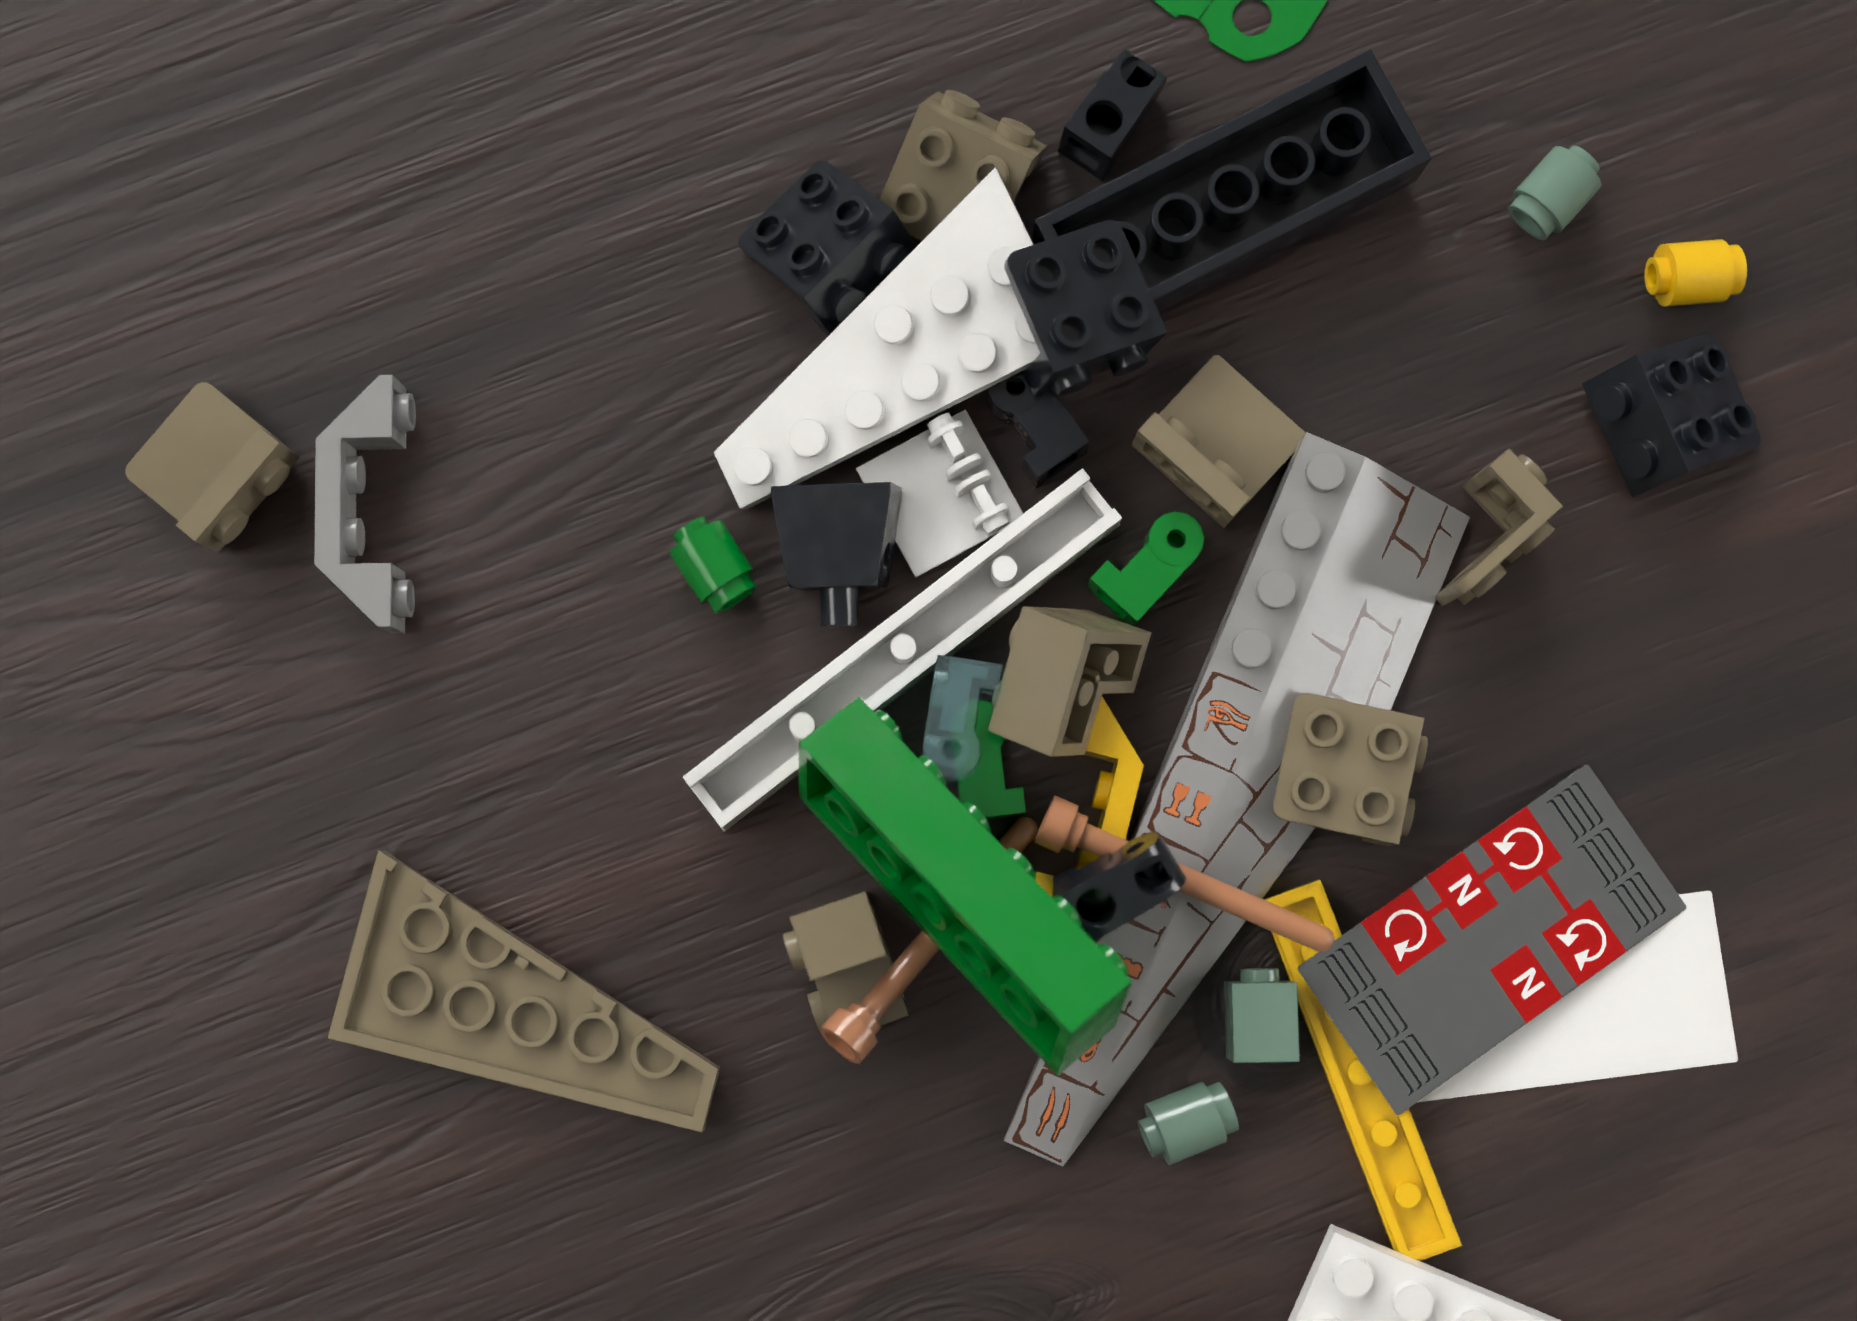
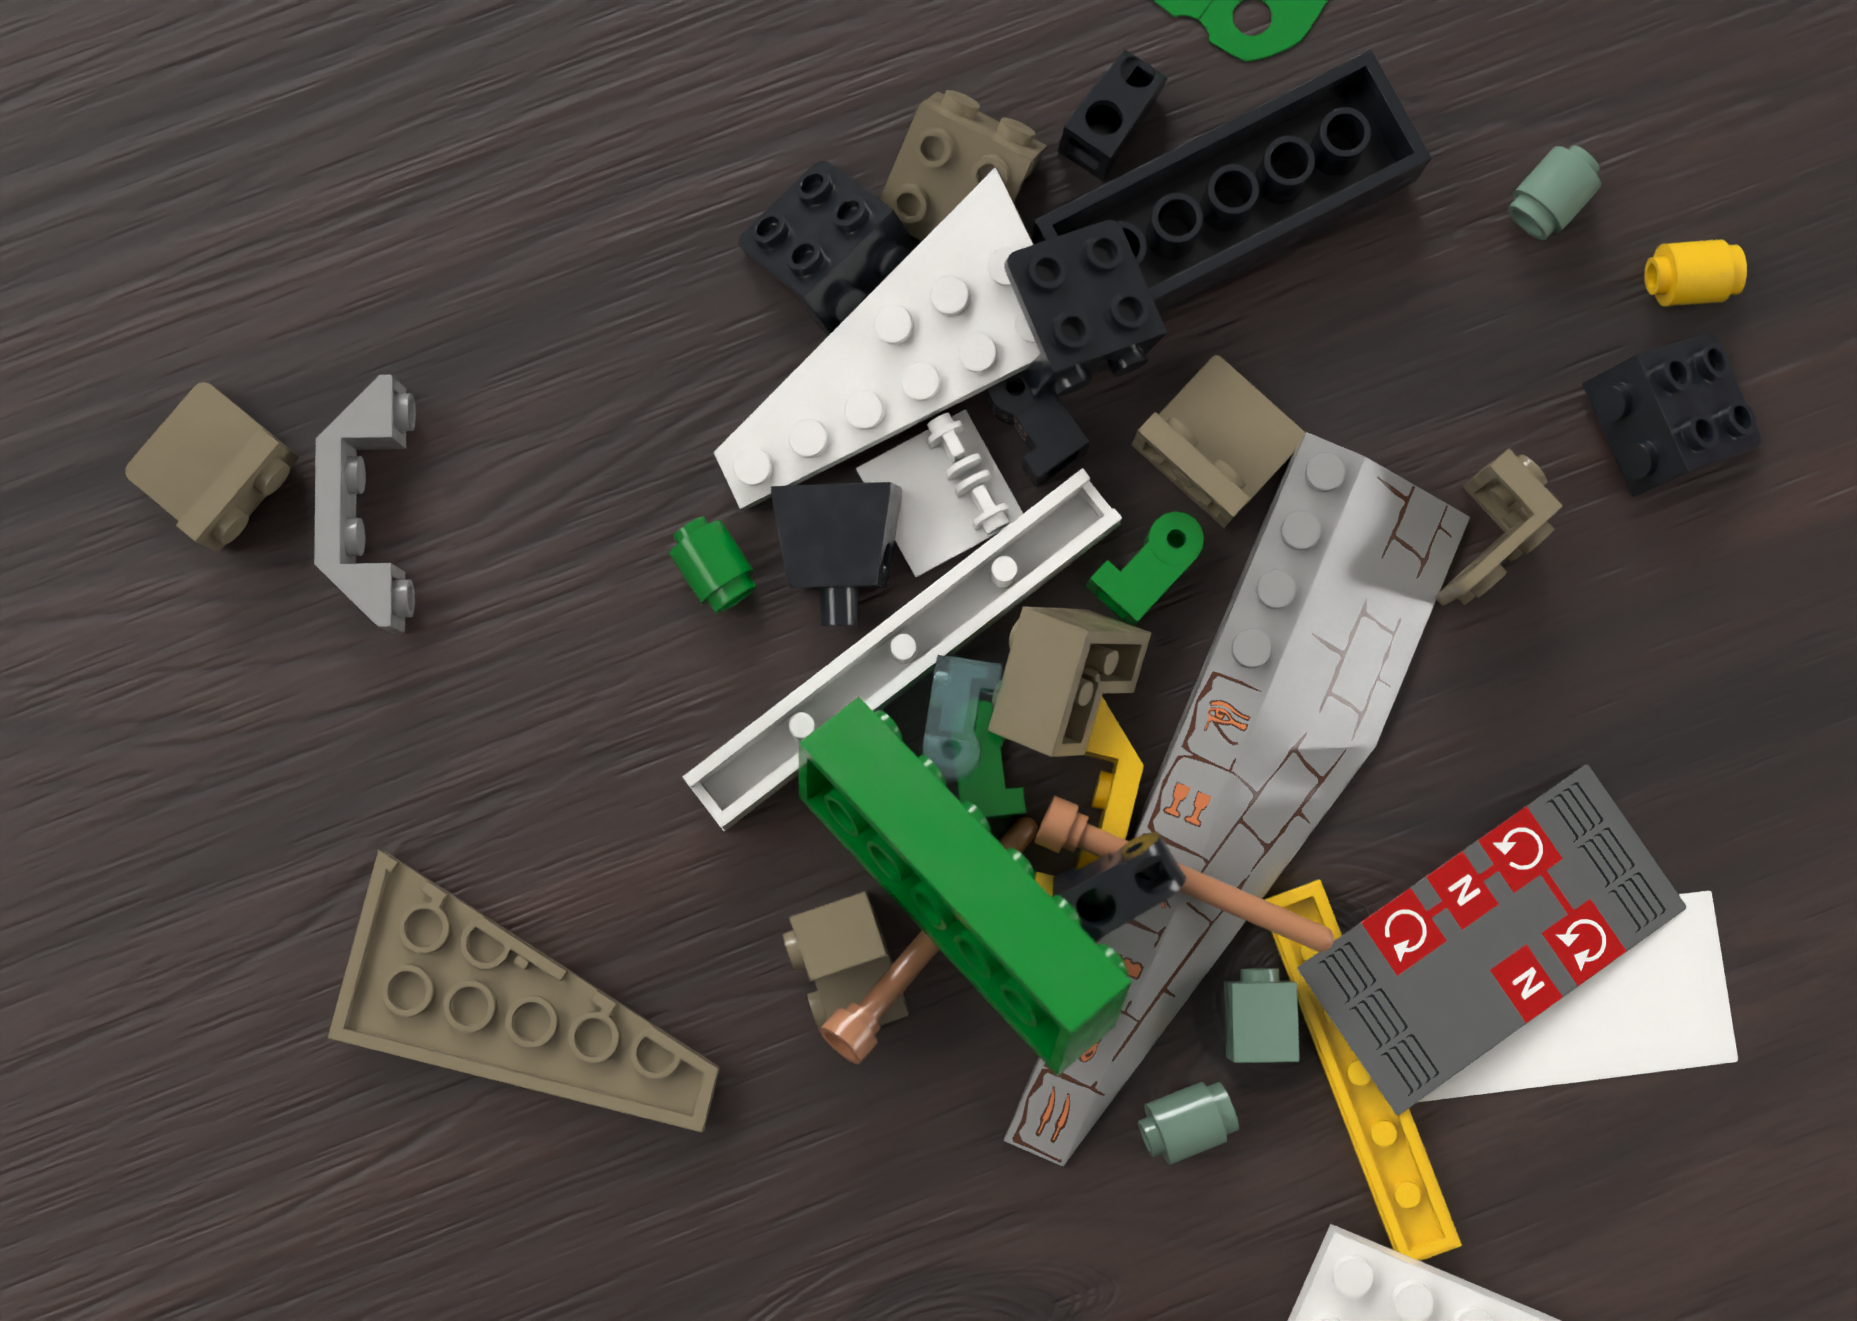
(1350, 768): dark tan bracket -> none

